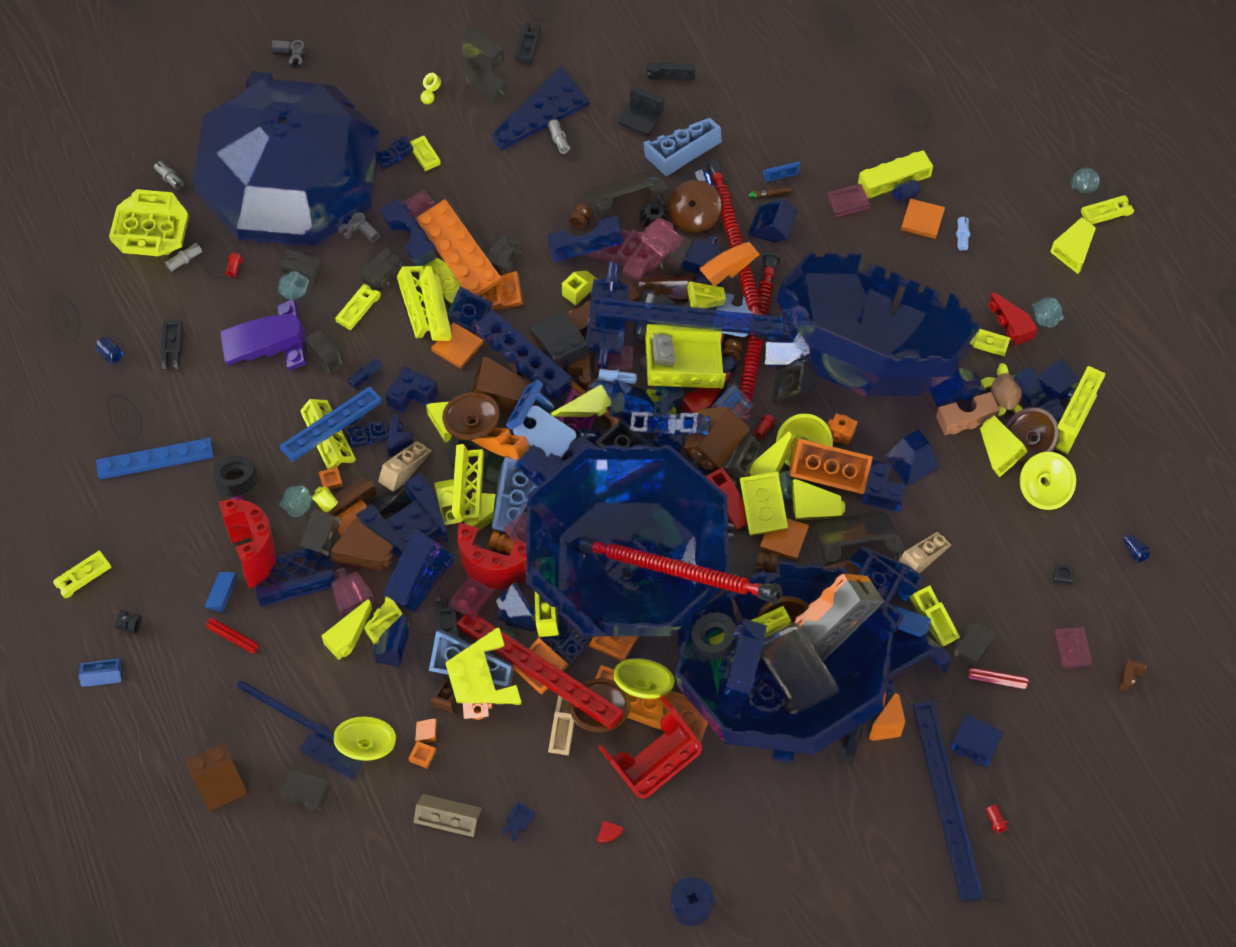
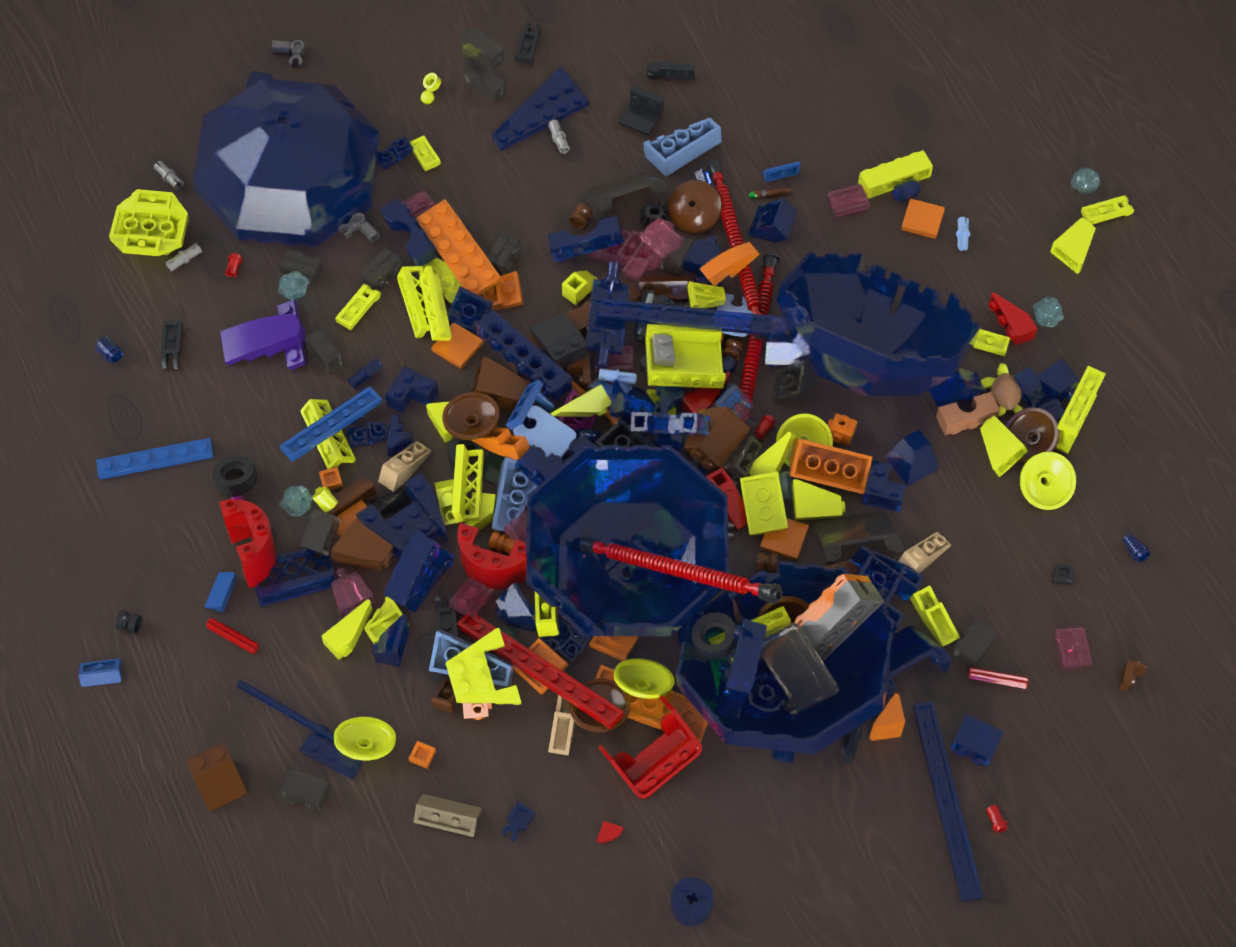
(82, 574): neon yellow plate -> none
(426, 731): slope -> none
(913, 622): blue slope -> none

